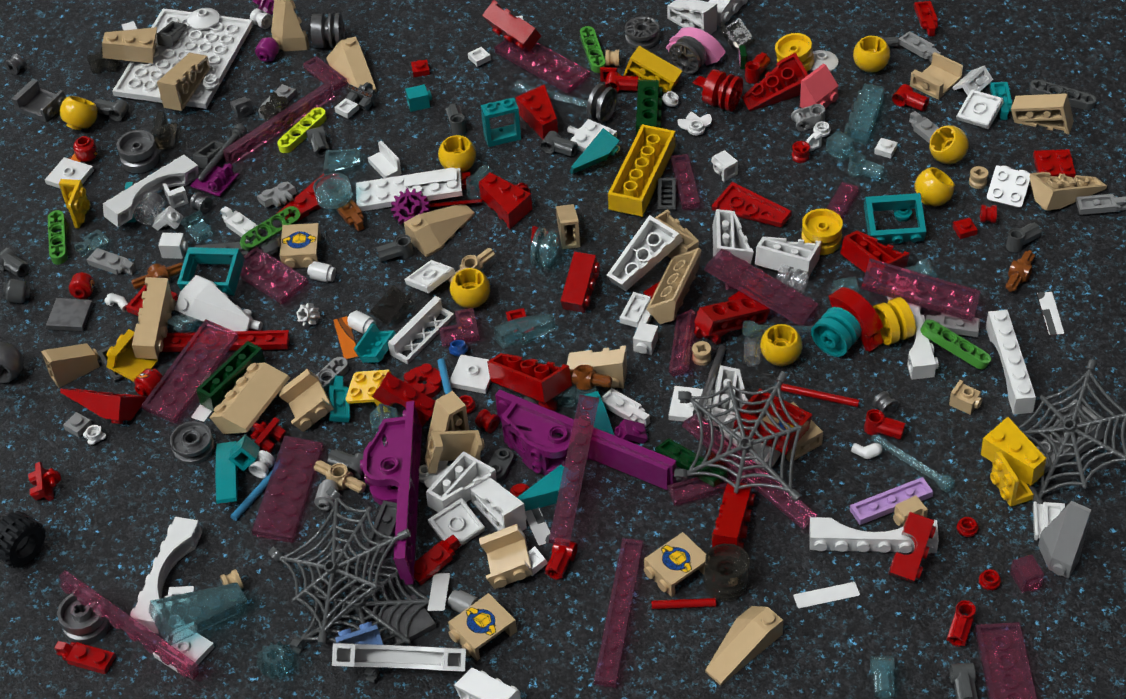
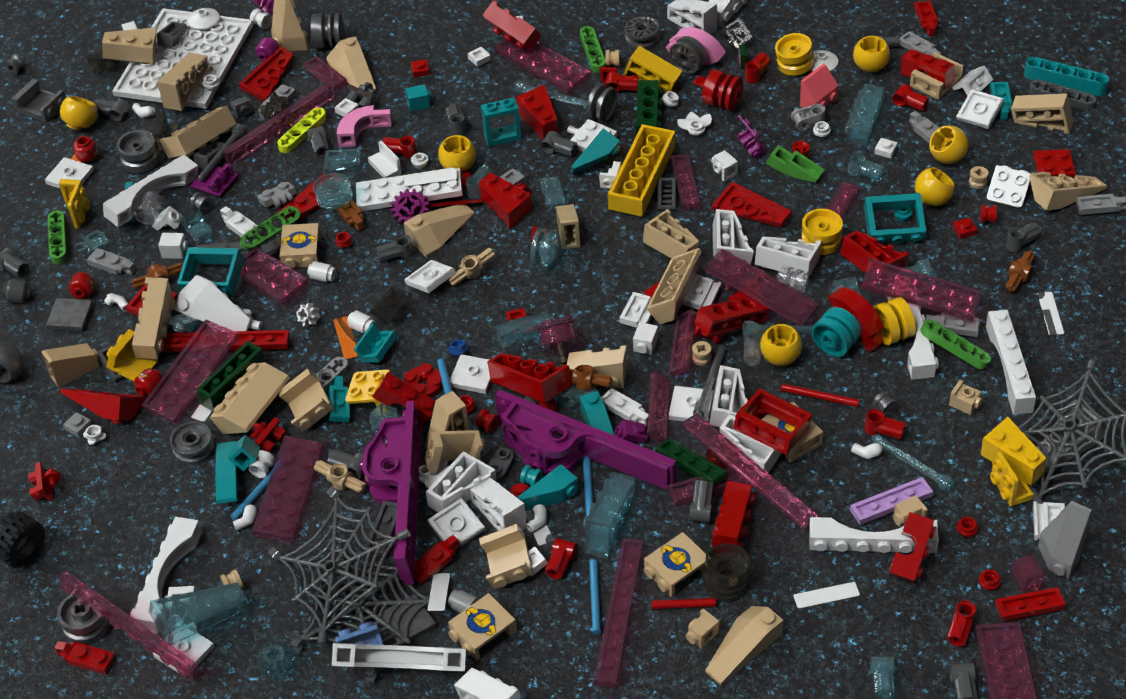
(143, 112): none -> white arm
(175, 197): white panel -> none
(198, 133): none -> tan wedge
(247, 519): none -> white arm
(267, 75): none -> red wing
(322, 499): light grey brick -> none
(343, 239): none -> red plate
(358, 121): none -> bright pink arch
(404, 146): none -> red piece
(415, 329): white fence -> none
(419, 160): none -> white plate
(464, 330): clear pink plate -> none
(470, 288): yellow wheel -> none
(513, 177): none -> light grey plate
(530, 475): none -> teal wheel
(540, 518): none -> white arm
(553, 191): none -> clear light blue slope
(557, 333): none -> clear pink wheel
(574, 470): clear pink plate -> none
(580, 282): red wedge -> none
(588, 483): none -> dark azure bar
(595, 602): none -> dark azure bar
(607, 179): none -> white bracket
(608, 514): none -> clear light blue wedge
(644, 251): white wedge -> none
(658, 406): none -> clear pink plate
(682, 474): dark grey animal -> none
(701, 292): none -> white plate
(701, 506): none -> dark grey piece
(702, 629): none -> tan brick
(750, 141): none -> magenta hinge
(778, 85): red wedge -> none
(794, 164): none -> bright green slope
(815, 140): white tile -> none
(840, 145): clear light blue brick -> none
(936, 68): none -> red arch
(1030, 604): none -> red plate
(1067, 76): none -> teal beam

